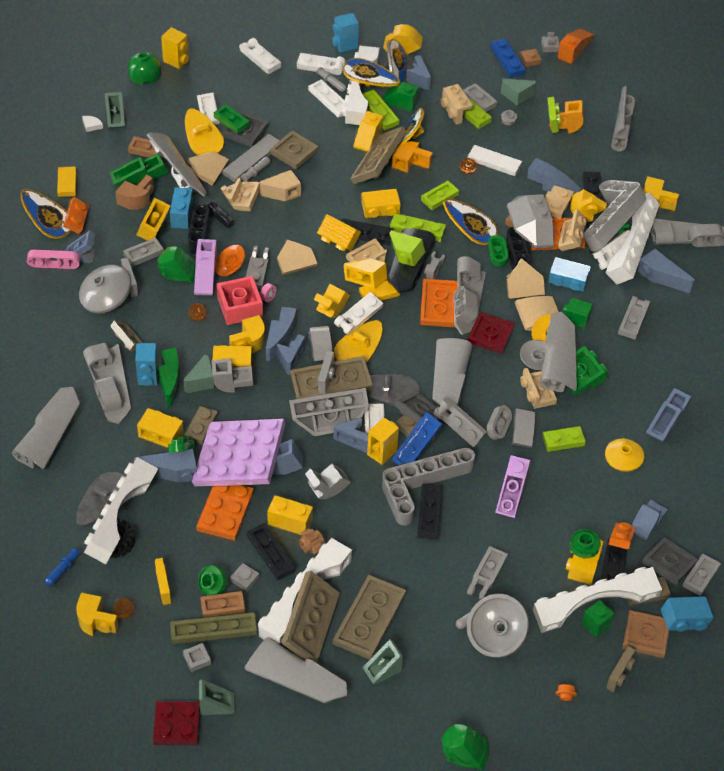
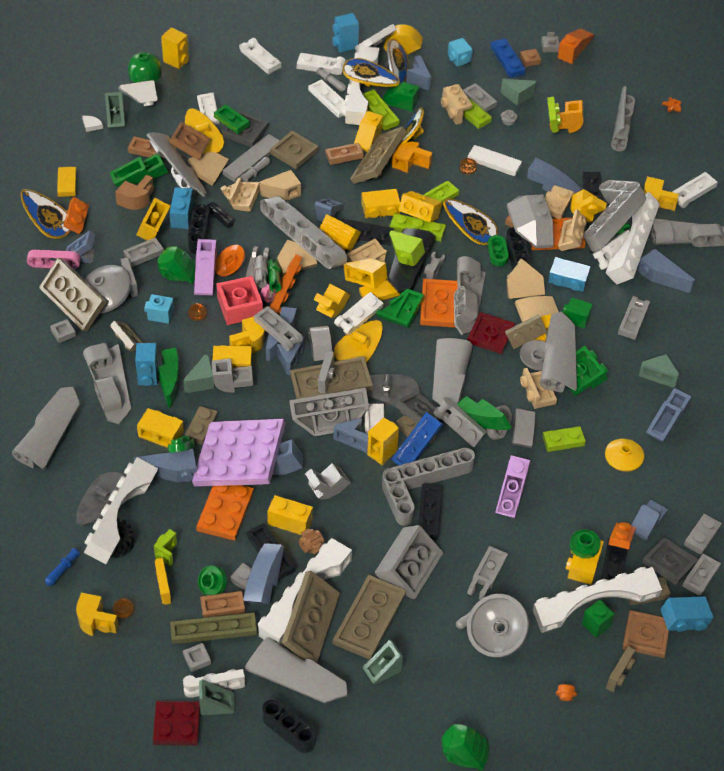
(63, 331): none -> light grey plate
(72, 294): none -> plate
(140, 92): none -> white slope
(159, 308): none -> medium azure brick
(164, 545): none -> lime bracket
(189, 140): none -> medium nougat tile
(229, 680): none -> white plate
(260, 271): none -> light grey pin
(264, 574): none -> sand blue slope
(274, 275): none -> green pin
(278, 328): none -> light grey plate
(287, 282): none -> orange plate
(293, 734): none -> black beam
(303, 232): none -> light grey beam
(327, 206): none -> sand blue slope
(344, 153): none -> medium nougat plate
(377, 38): none -> white plate
(403, 308): none -> green wing
(410, 560): none -> light grey slope
(420, 206): none -> yellow brick
(460, 52): none -> medium azure brick
(485, 414): none -> green slope
(525, 331): none -> dark tan plate
(660, 370): none -> sand green slope
(672, 104): none -> orange plant
(695, 189): none -> white plate
(702, 534): none -> light grey plate

